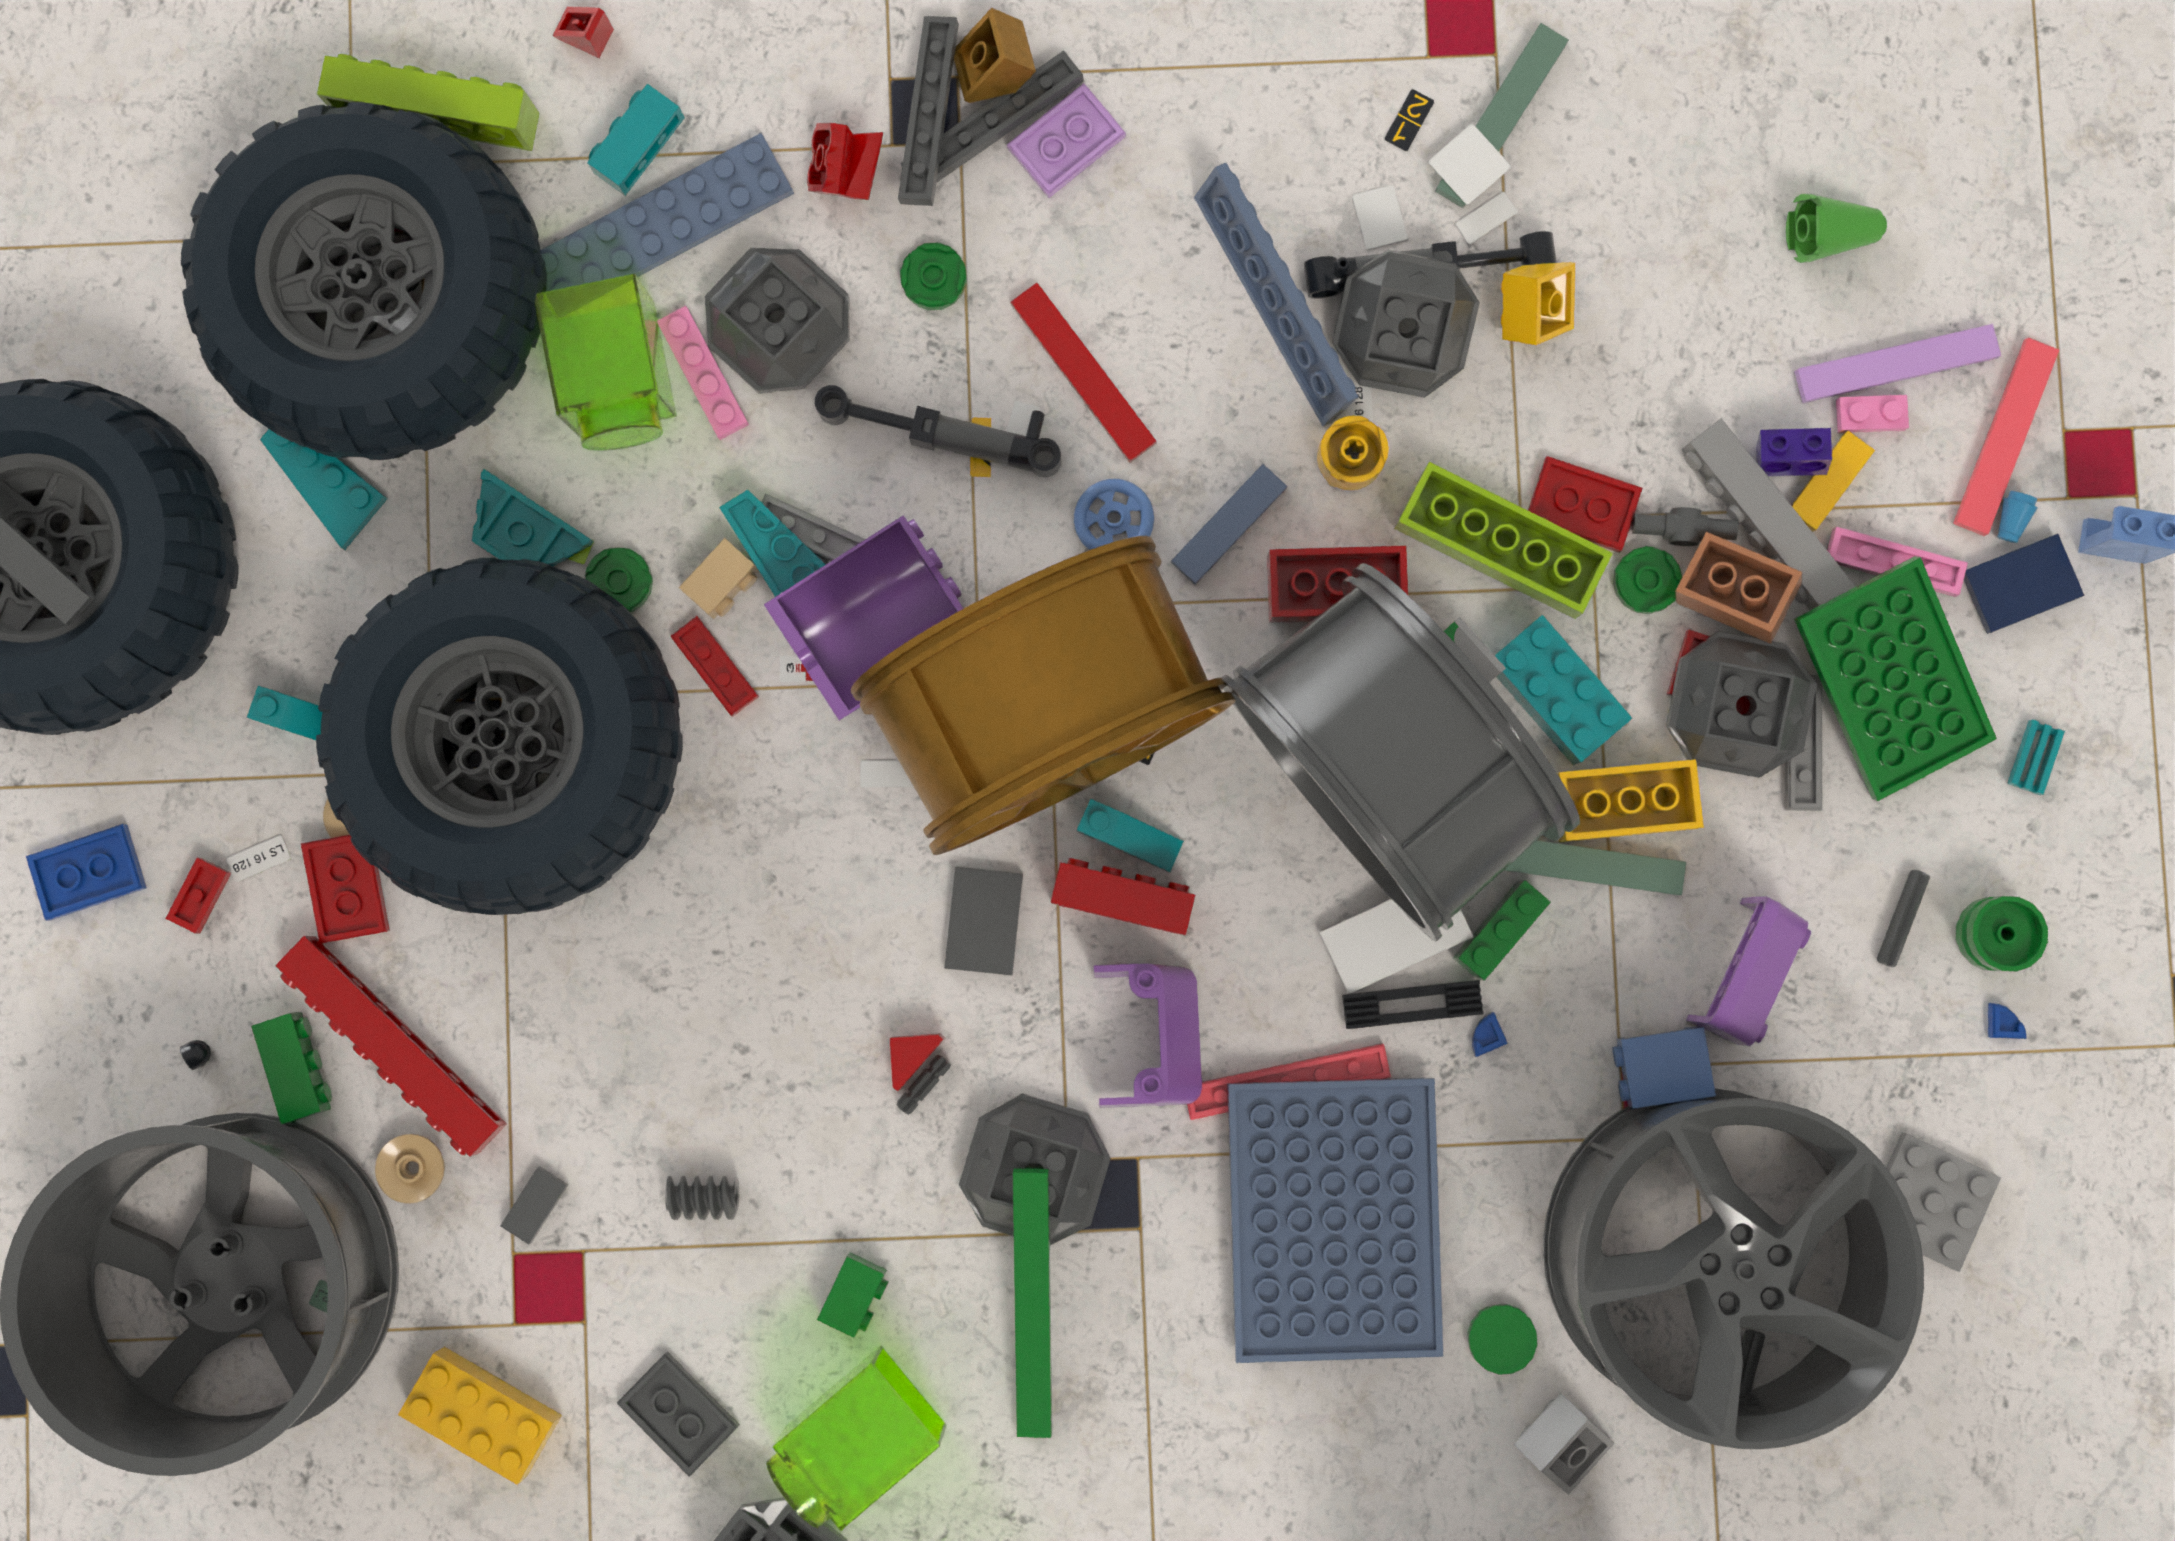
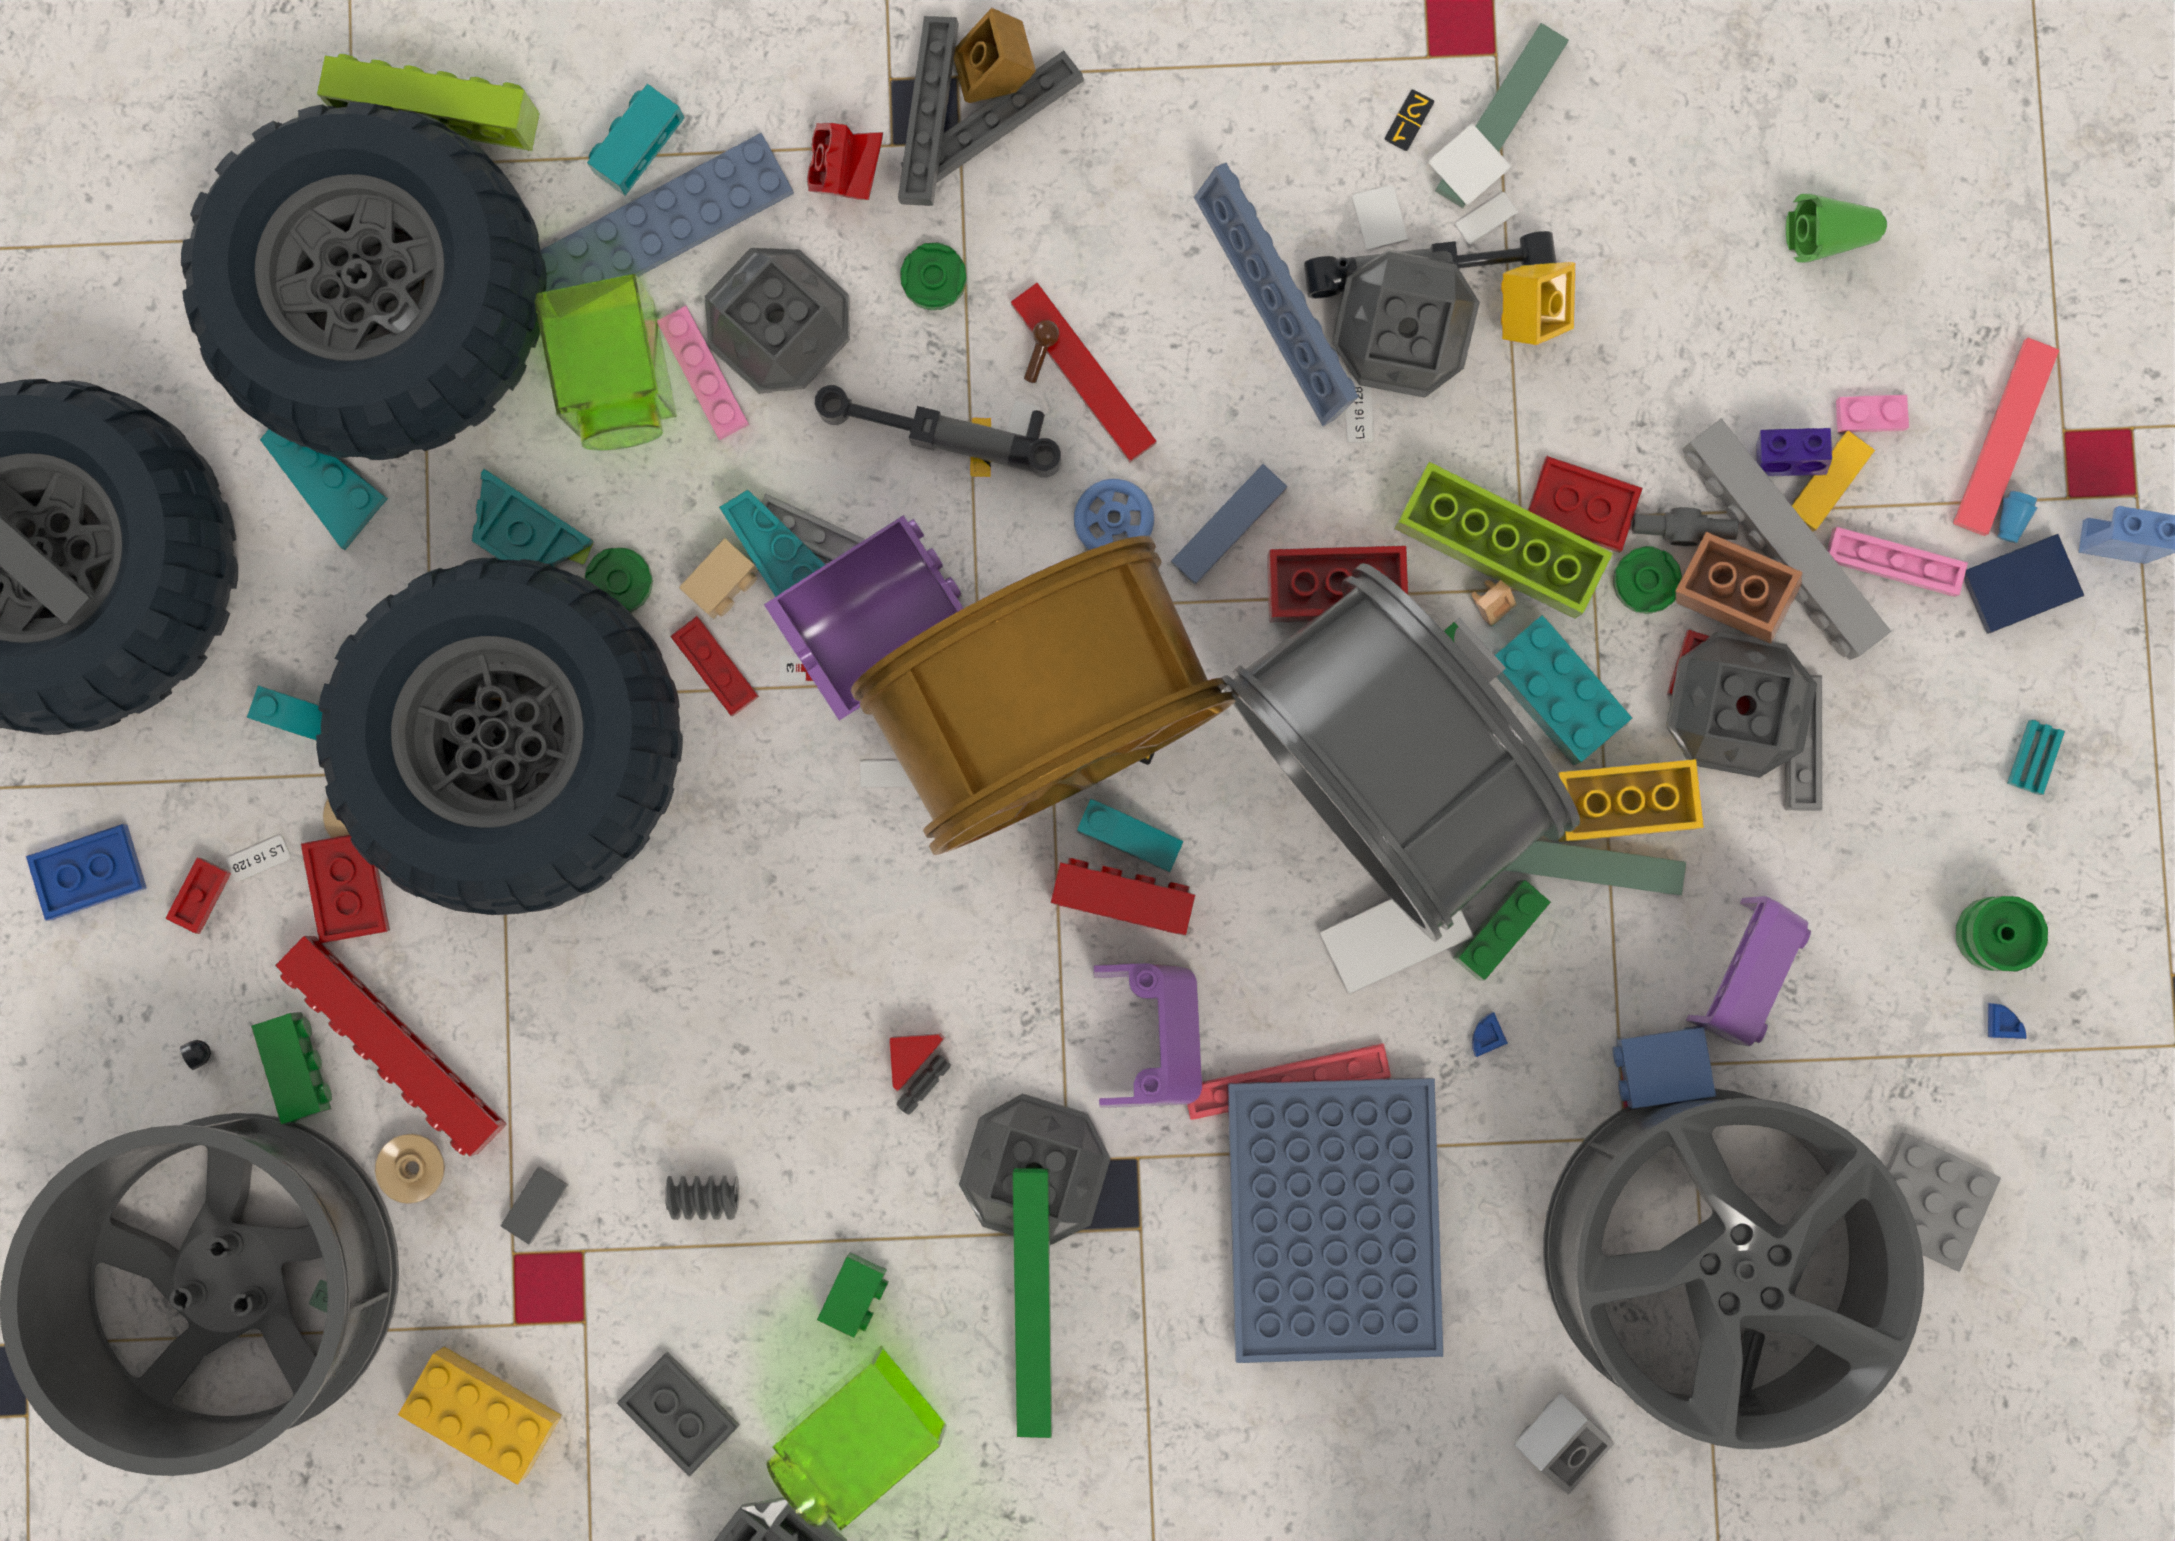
(584, 29): red slope -> none
(983, 921): dark grey tile -> none
(1045, 335): none -> reddish brown bar
(1066, 140): lavender tile -> none
(1363, 438): yellow brick -> none
(1461, 1000): black container -> none
(1495, 602): none -> light nougat tile
(1502, 1339): green tile -> none
(1895, 678): green plate -> none
(1897, 363): lavender tile -> none
(1903, 918): dark grey axle -> none

